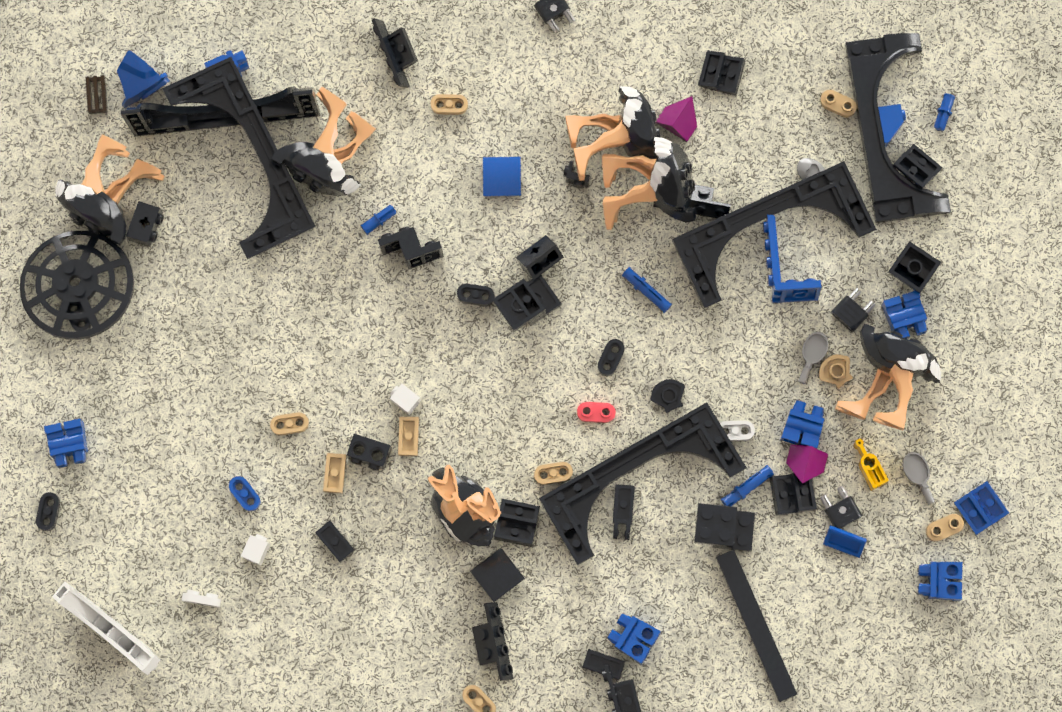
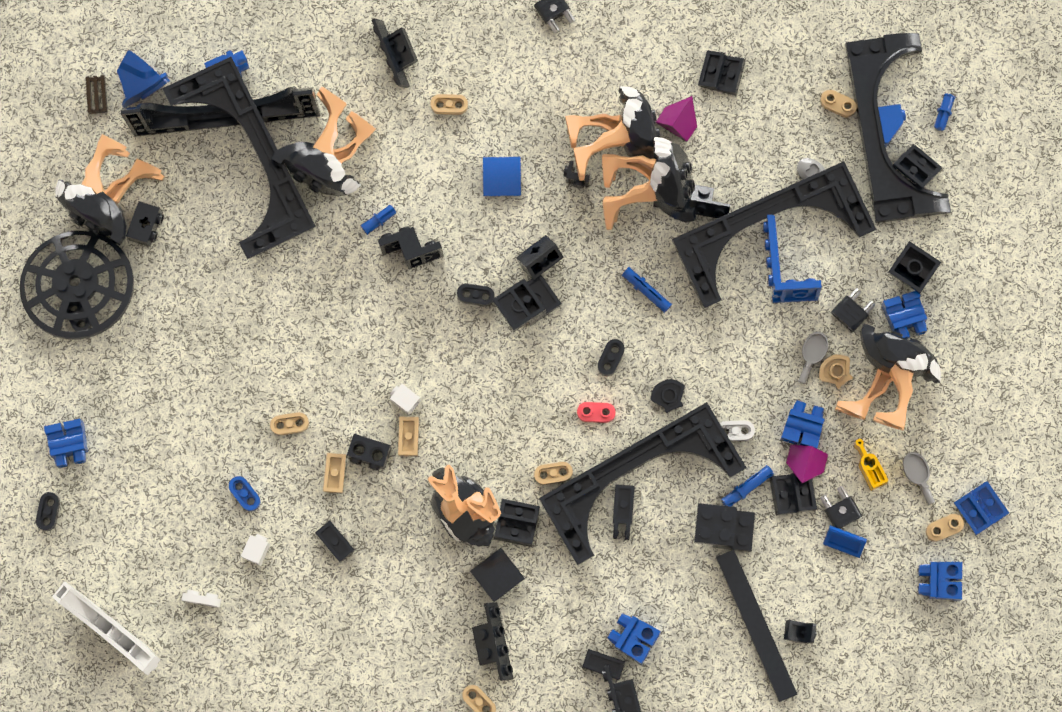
(799, 631): none -> black bracket

